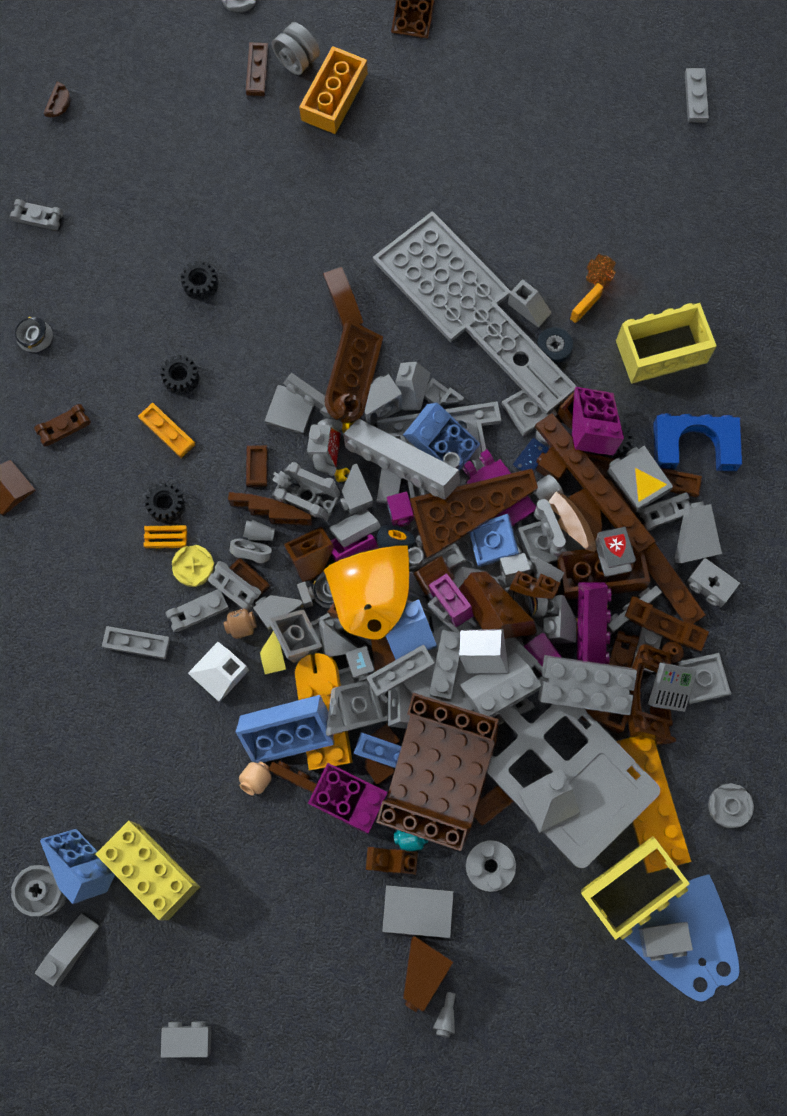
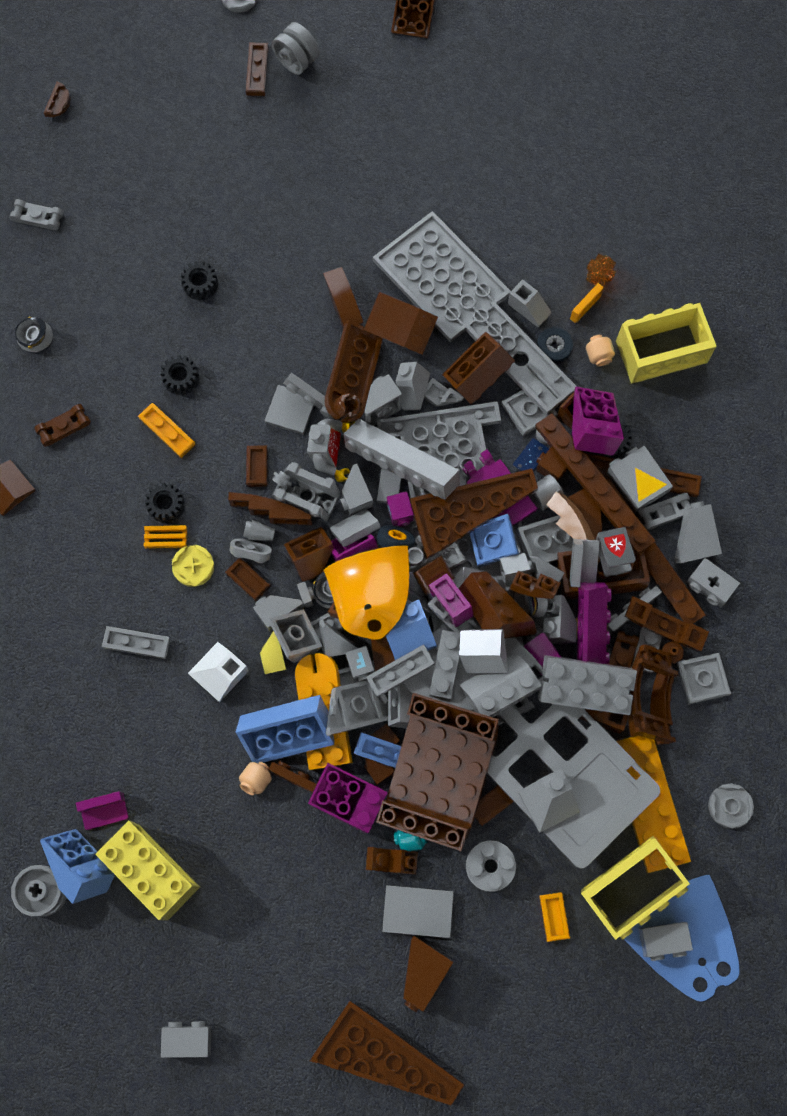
(67, 950): light grey slope -> none
(103, 810): none -> magenta panel
(197, 610): light grey plate -> none
(233, 586): light grey plate -> none
(240, 623): medium nougat head -> none
(333, 90): light orange brick -> none
(376, 1053): none -> reddish brown wing
(400, 323): none -> reddish brown slope
(440, 433): medium blue slope -> none
(445, 1022): light grey cone -> none
(478, 367): none -> reddish brown slope
(550, 526): light grey plate -> none
(554, 917): none -> light orange tile
(584, 561): none -> light grey panel
(600, 350): none -> light nougat head
(672, 687): light grey tile -> none
(696, 95): light grey plate -> none
(722, 430): blue arch -> none

